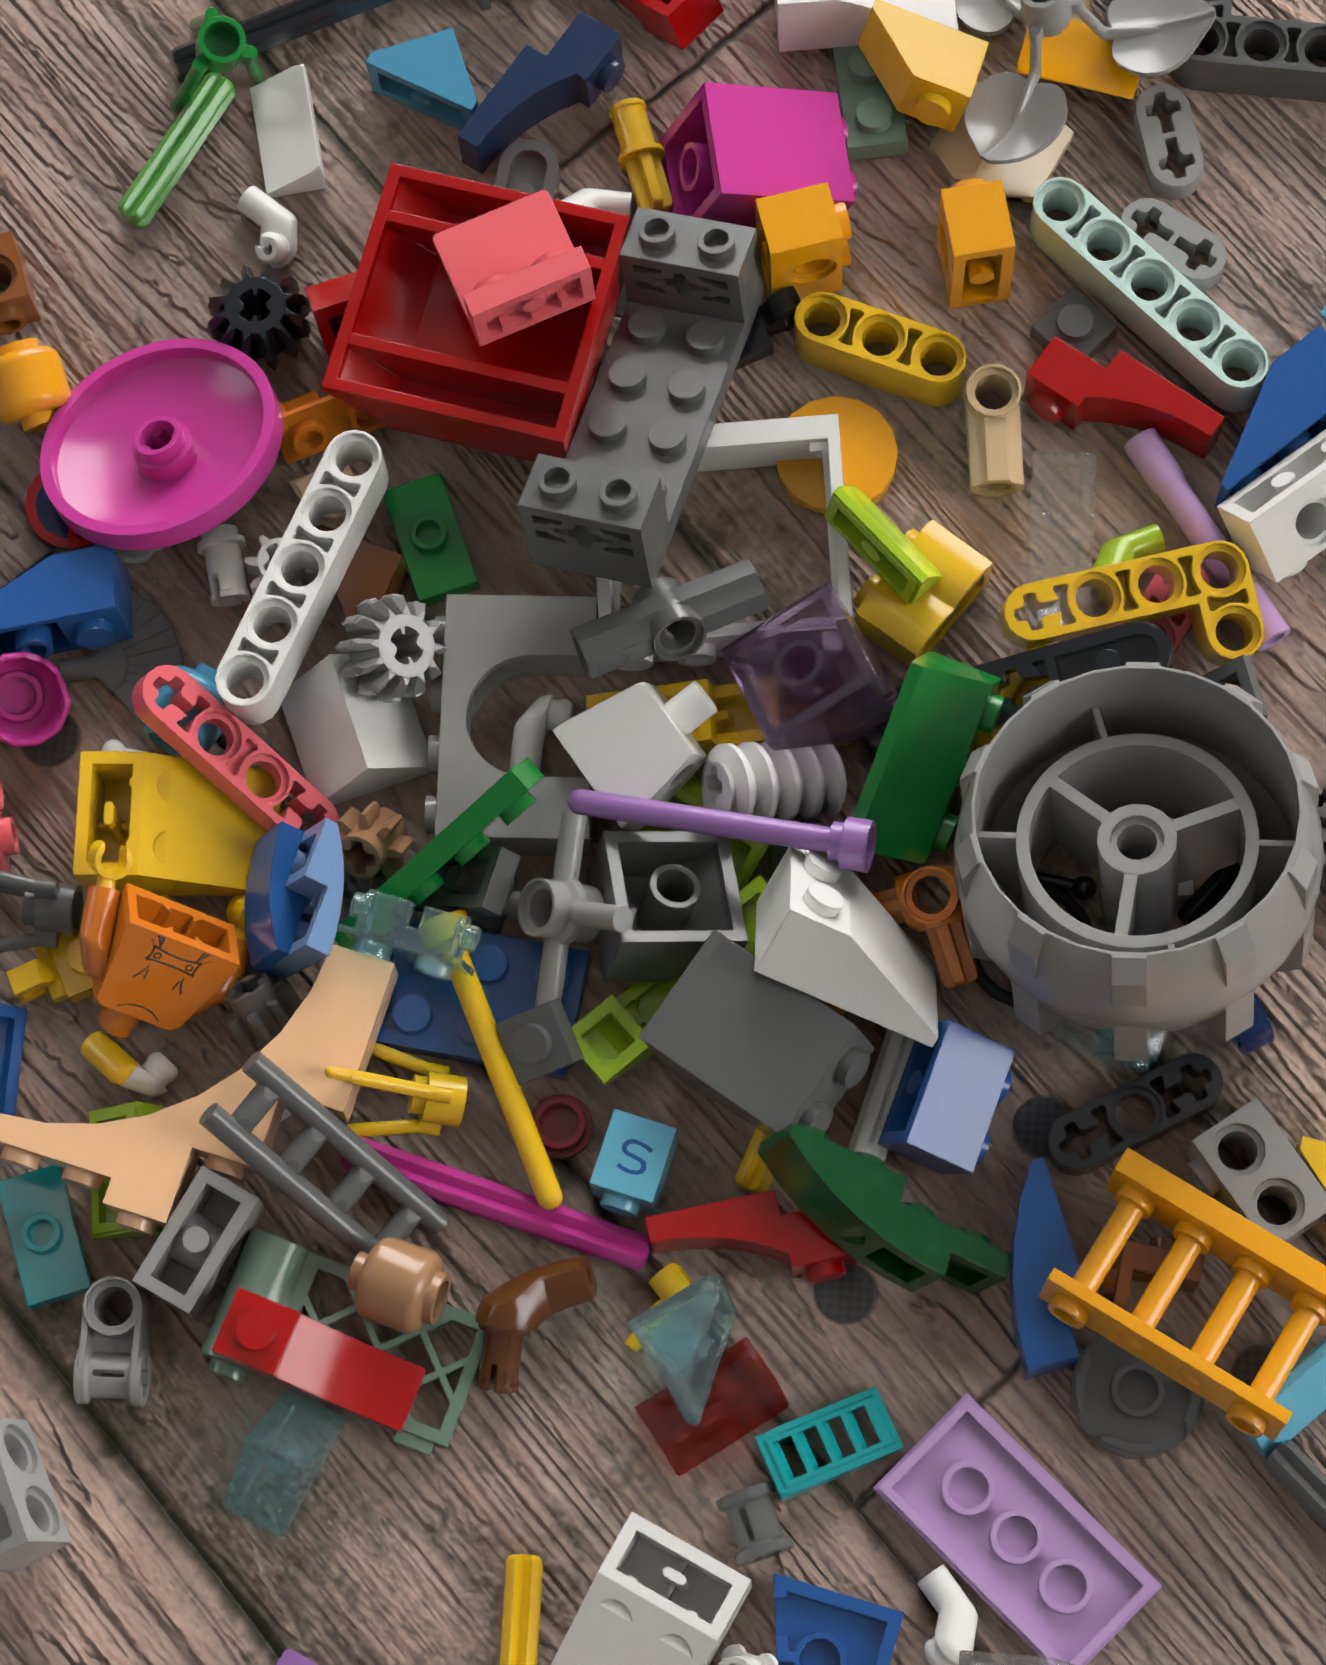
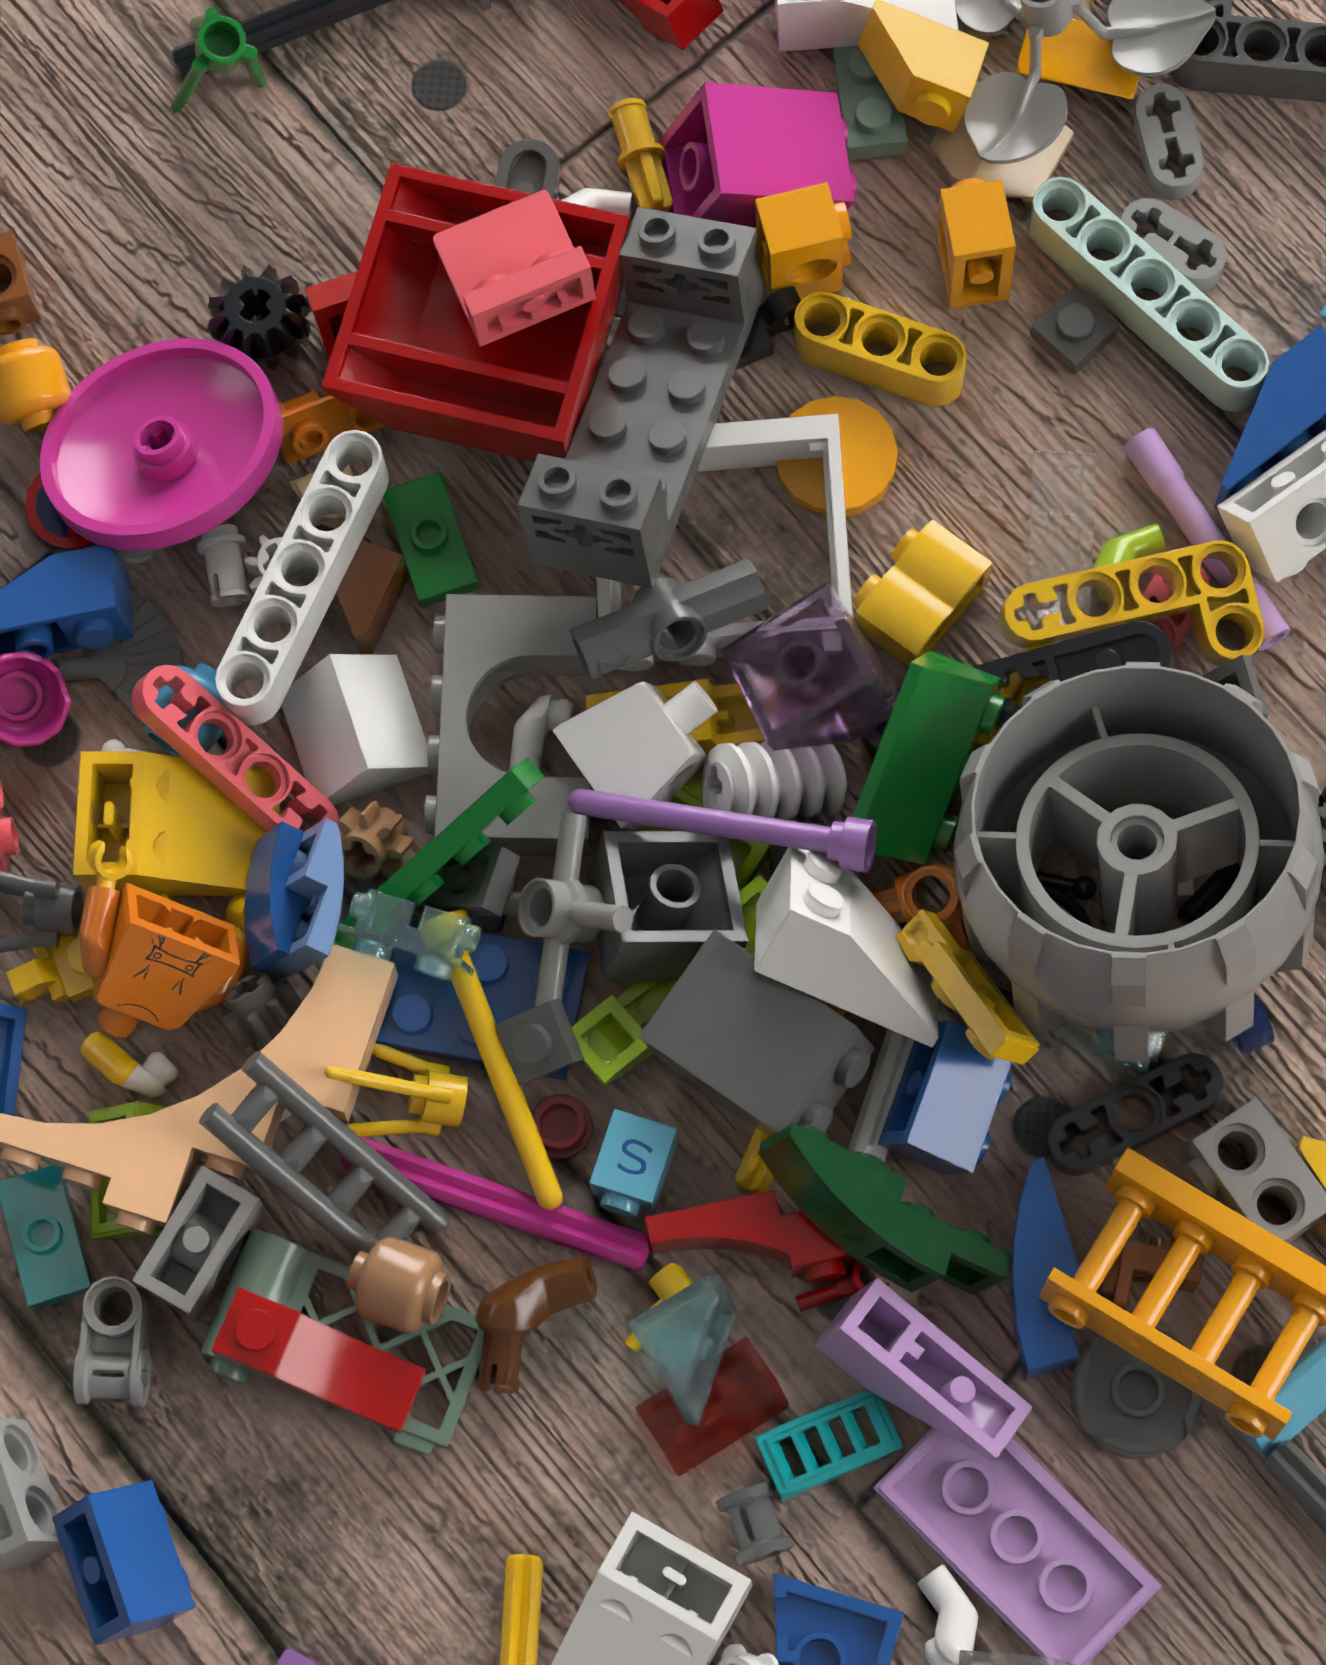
(123, 1562): none -> blue brick
(176, 150): bright green axle -> none
(277, 228): white arm -> none
(282, 1461): clear light blue slope -> none
(288, 133): white slope -> none
(391, 648): light grey gear -> none
(426, 77): dark azure slope -> none
(538, 85): dark blue slope -> none
(840, 1289): none -> red hand
(881, 543): lime slope -> none
(922, 1370): none -> lavender slope
(967, 988): none -> yellow hinge
(994, 435): tan piece -> none
(1075, 388): red slope -> none

